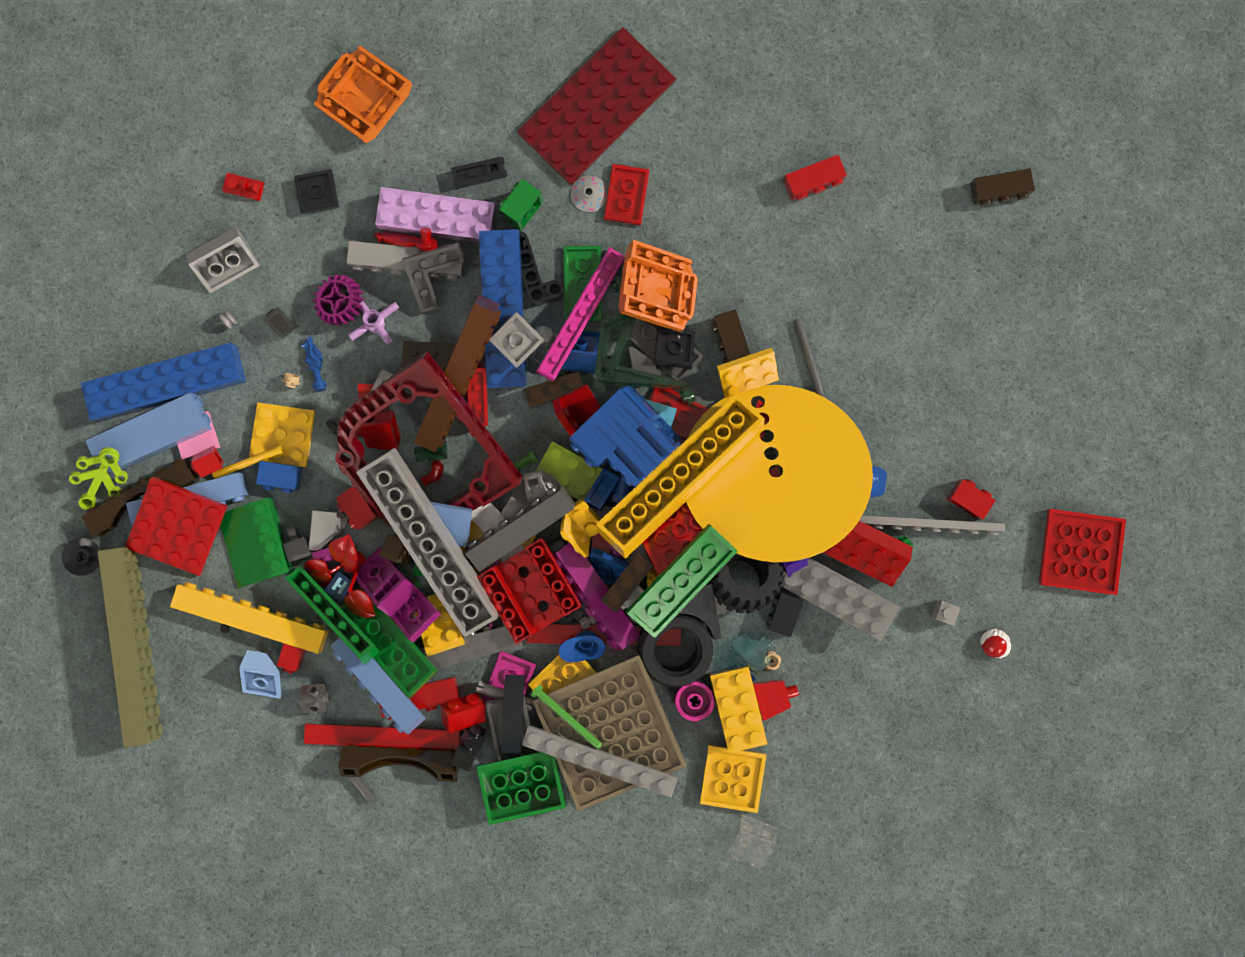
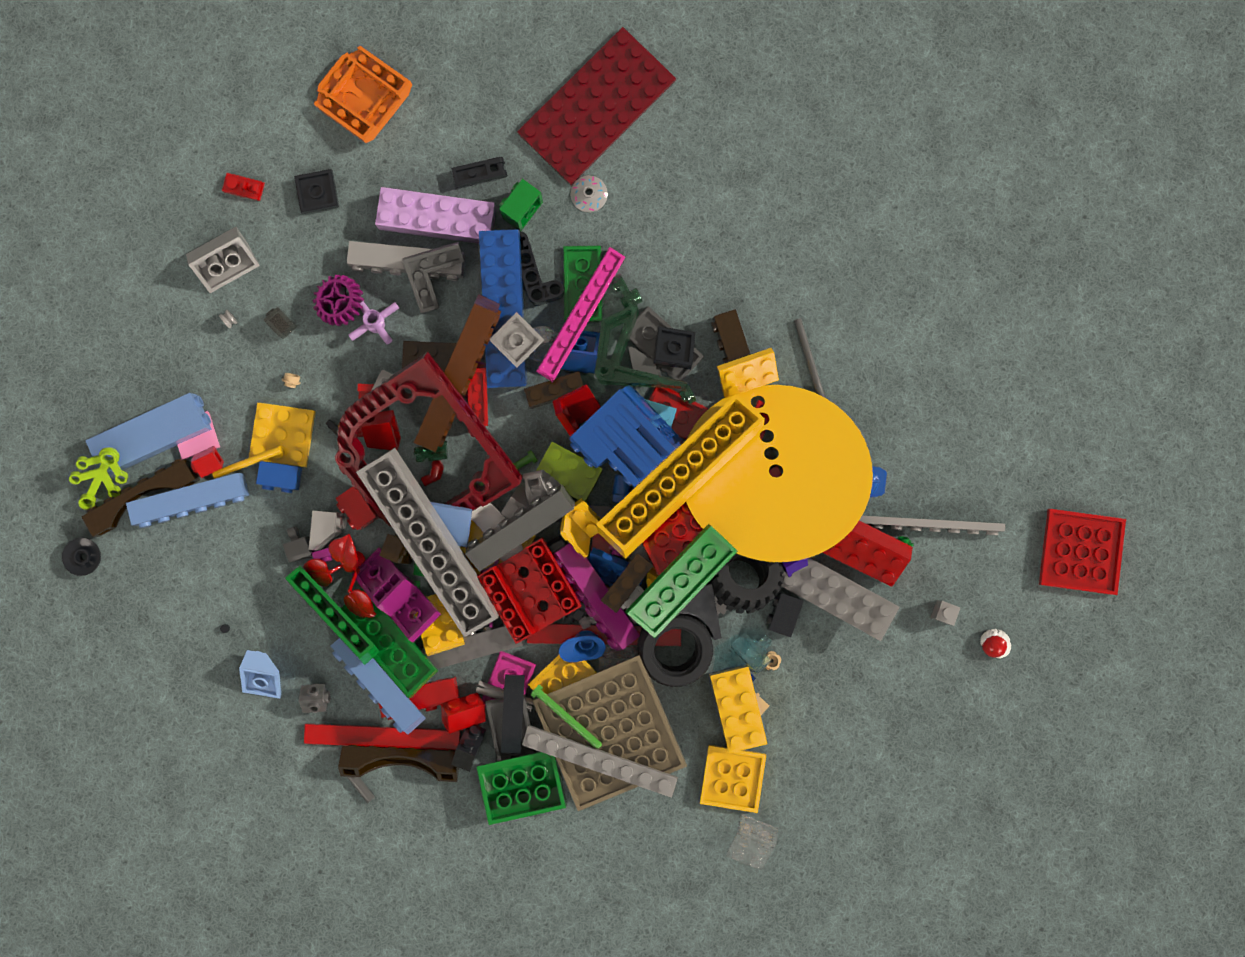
(130, 646): olive brick -> none
(163, 382): blue brick -> none
(176, 526): red plate -> none
(249, 618): yellow brick -> none
(255, 542): green slope -> none
(290, 658): red brick -> none
(314, 359): blue piece -> none
(339, 586): dark blue brick -> none
(425, 243): red brick -> none
(601, 489): blue plate -> none
(626, 194): red tile -> none
(657, 286): orange wedge -> none
(698, 710): dark pink brick -> none
(773, 697): red torso -> none
(815, 178): red brick -> none
(971, 499): red brick -> none
(1002, 187): dark brown brick -> none

